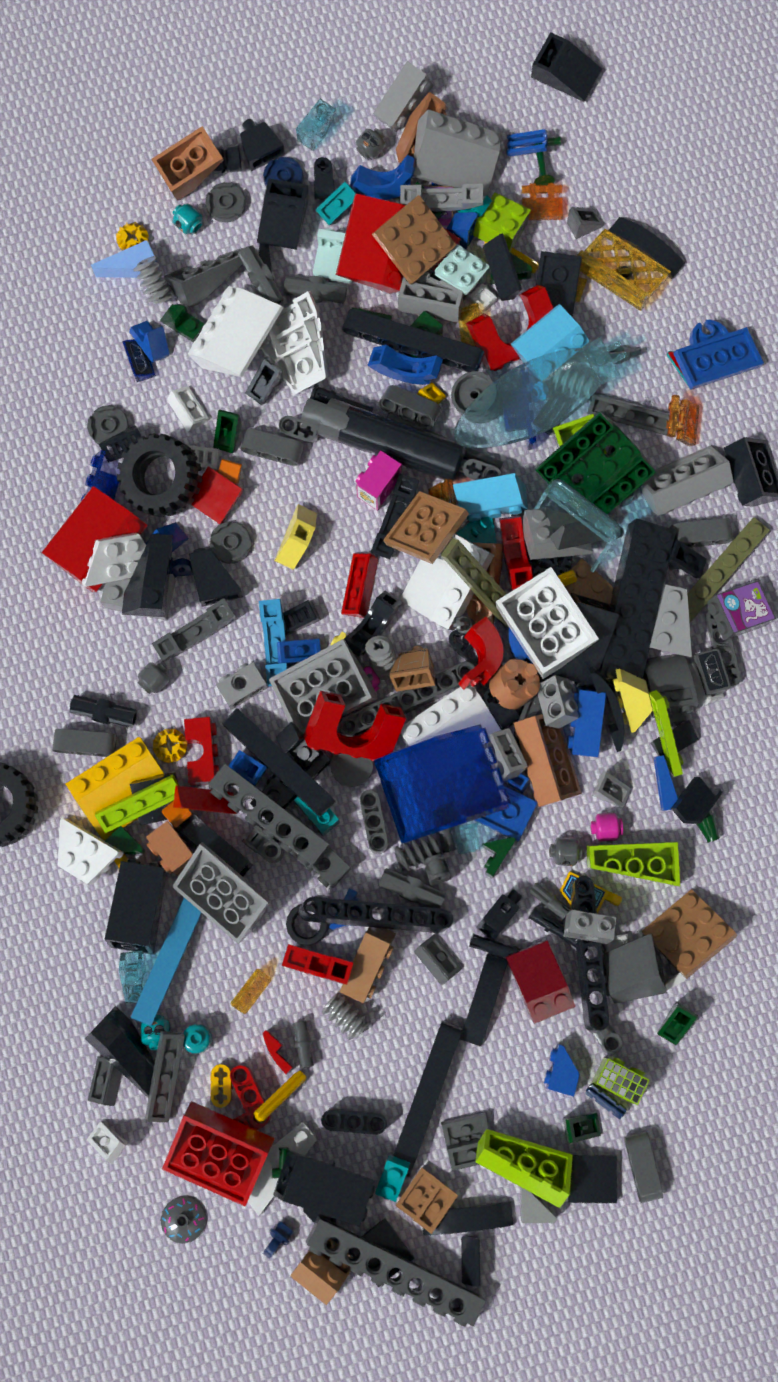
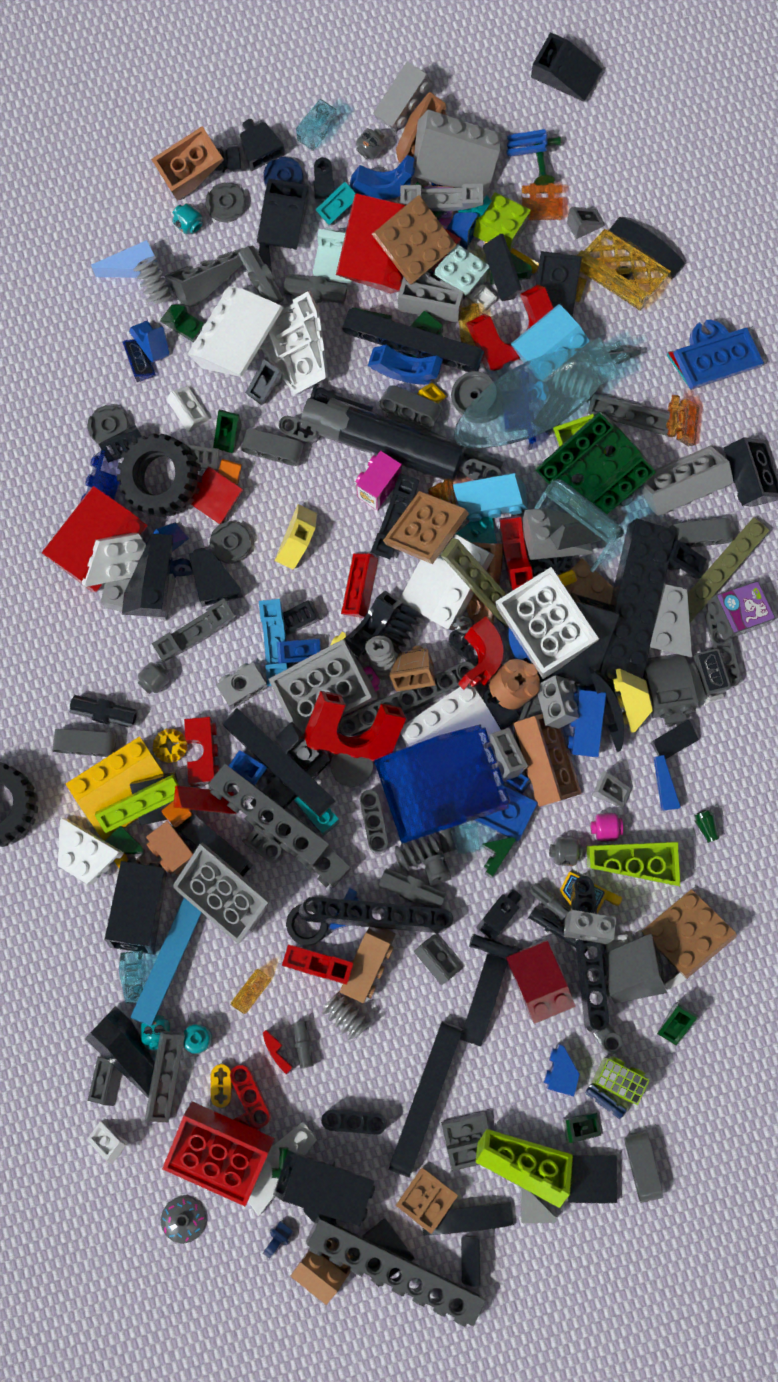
(123, 240): yellow gear -> none
(280, 1096): yellow axle -> none
(392, 1178): teal plate -> none
(402, 626): none -> black piece
(673, 758): lime plate -> none
(695, 801): black panel -> none

